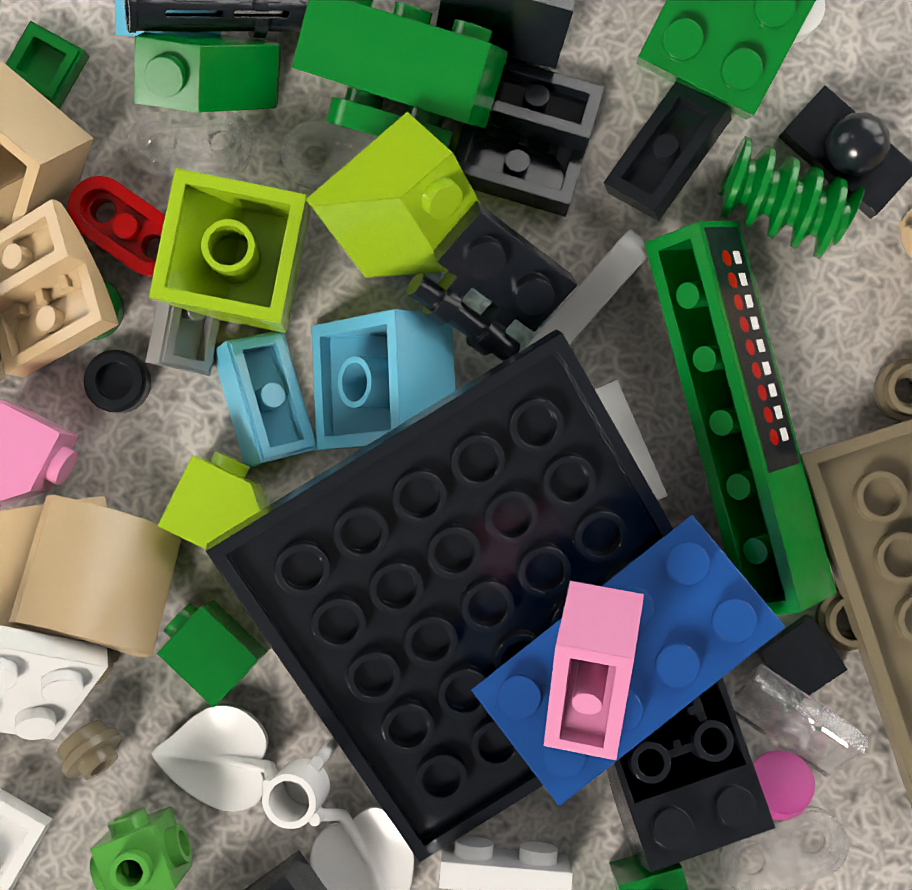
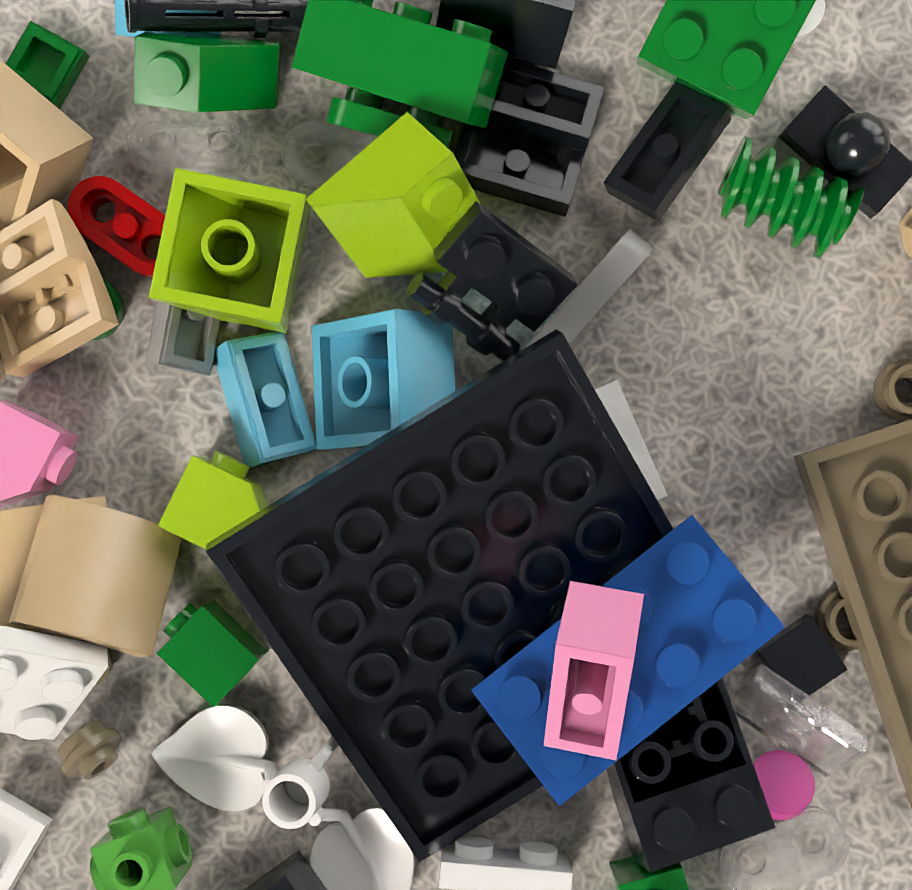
(117, 381): black tile -> none
(740, 414): green brick -> none

